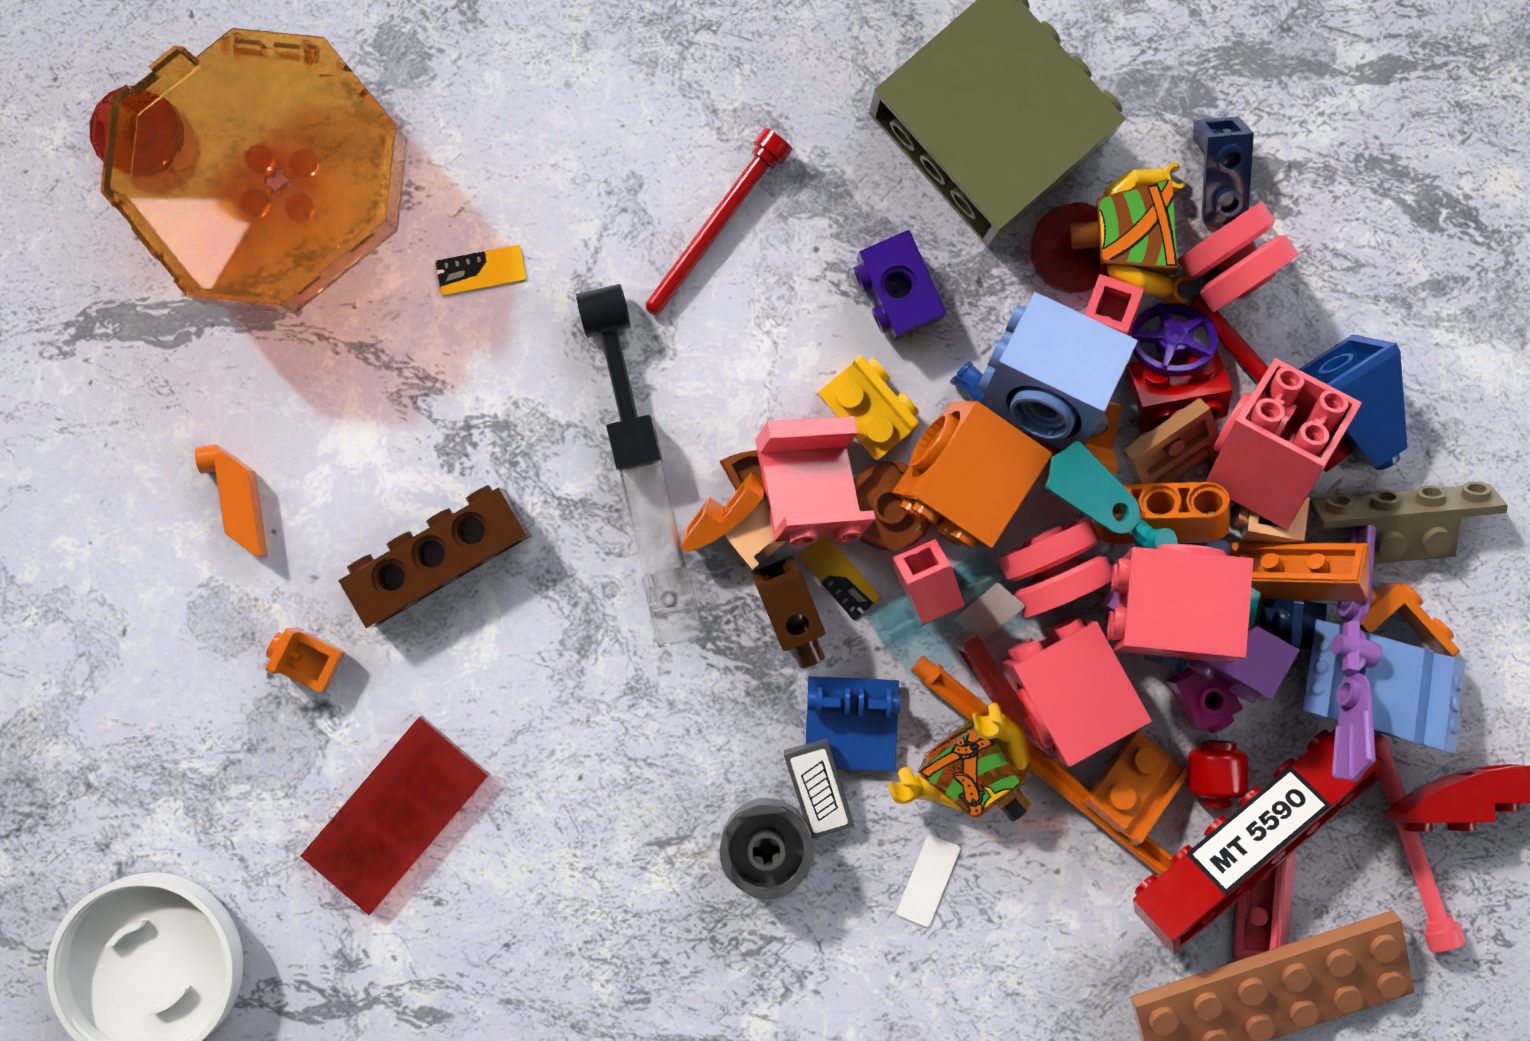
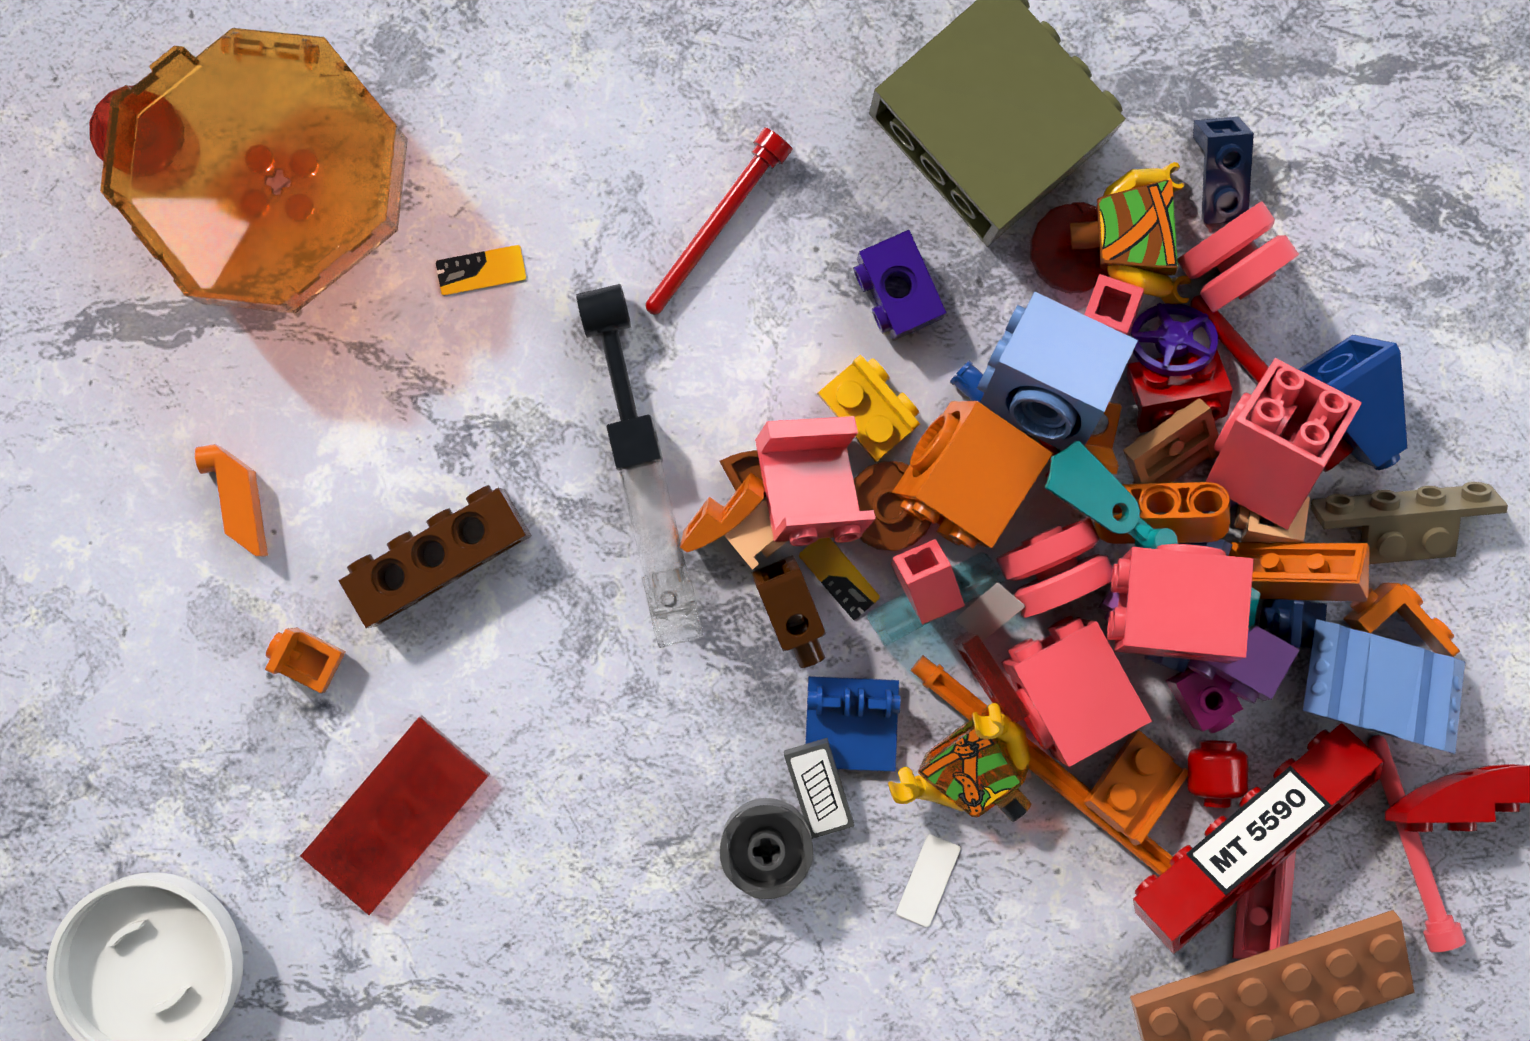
(1355, 732): medium lavender piece -> none

